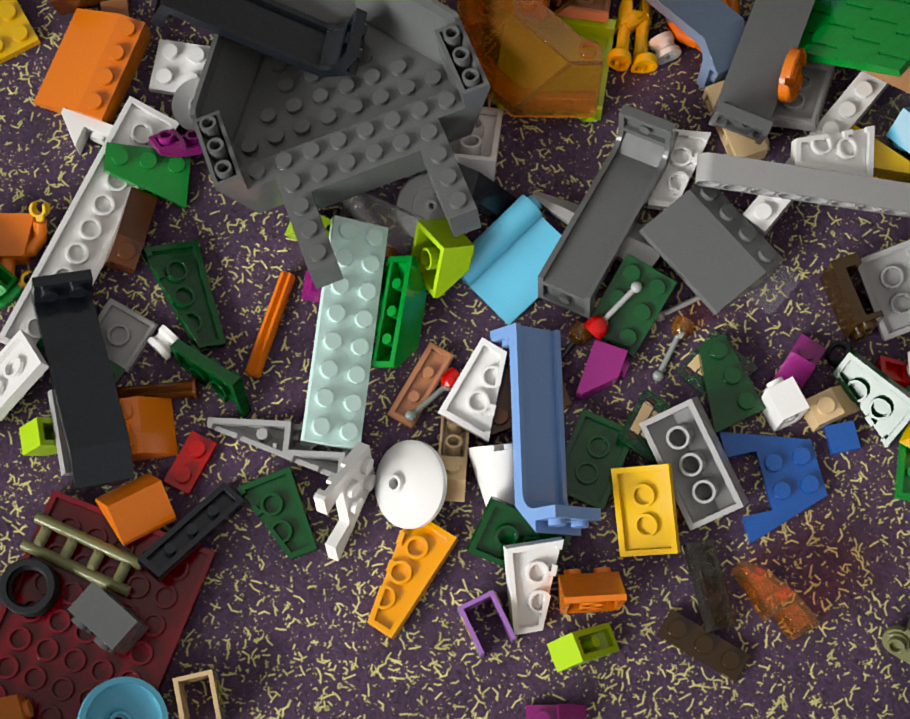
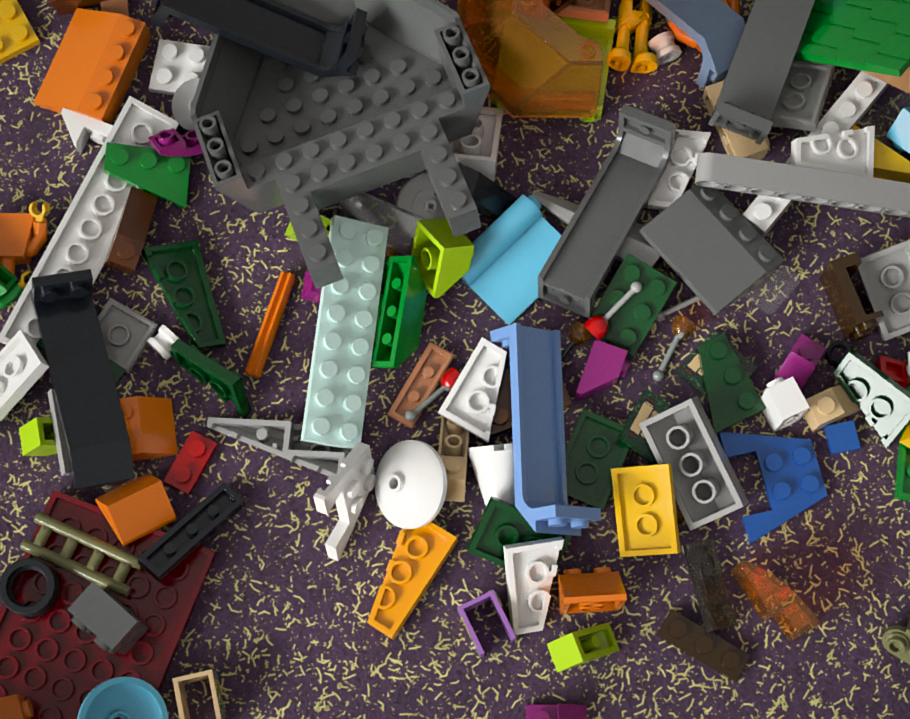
(163, 390): reddish brown axle -> none
(282, 510): dark green wing -> none
(791, 77): orange tile -> none

